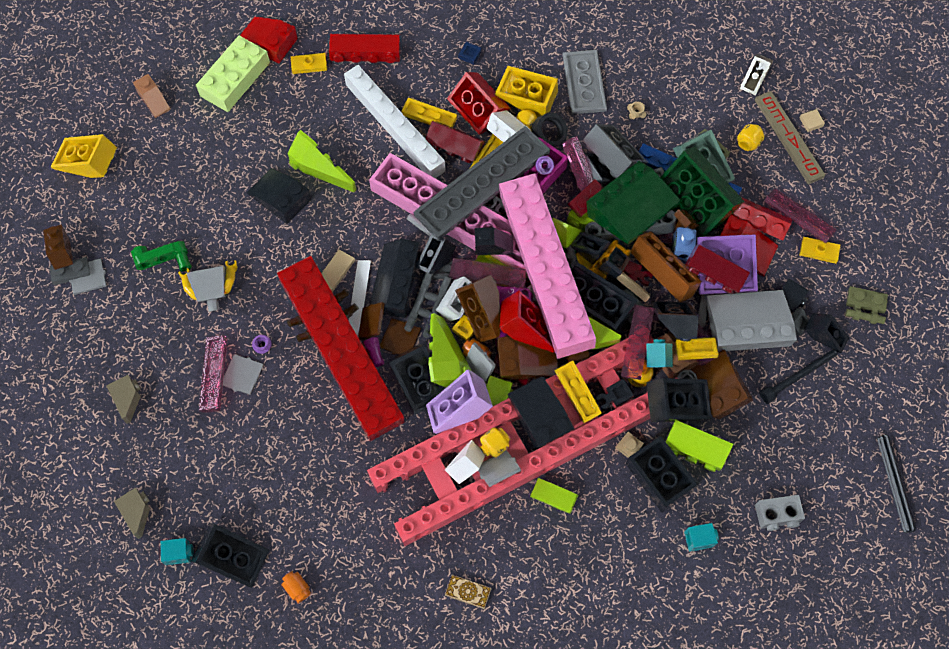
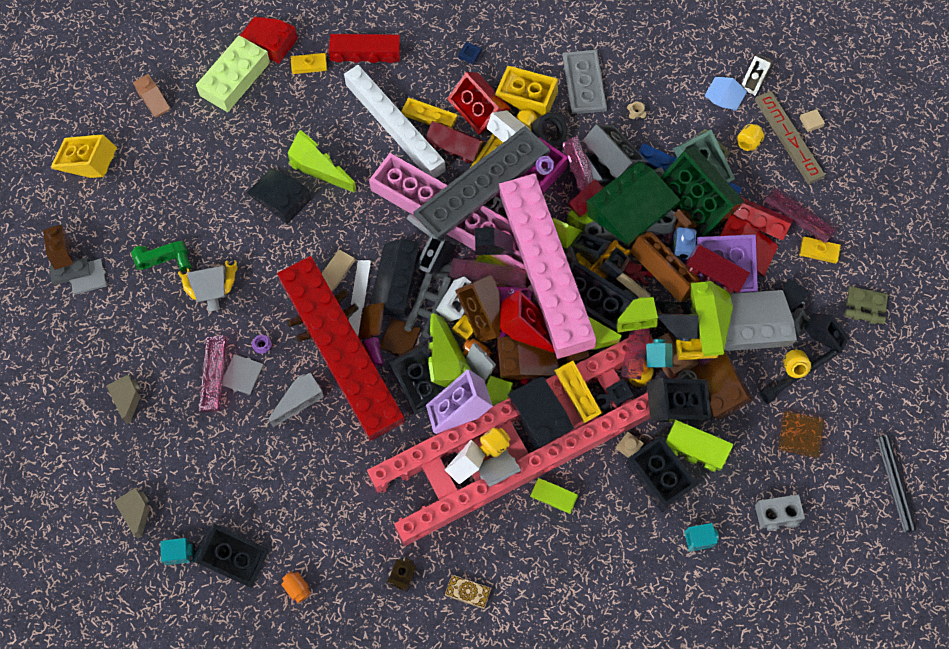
(298, 397): none -> light grey slope
(402, 581): none -> dark brown brick
(638, 315): none -> lime slope
(714, 312): none -> lime wedge
(726, 93): none -> light blue slope
(796, 363): none -> yellow head
(801, 434): none -> clear orange tile

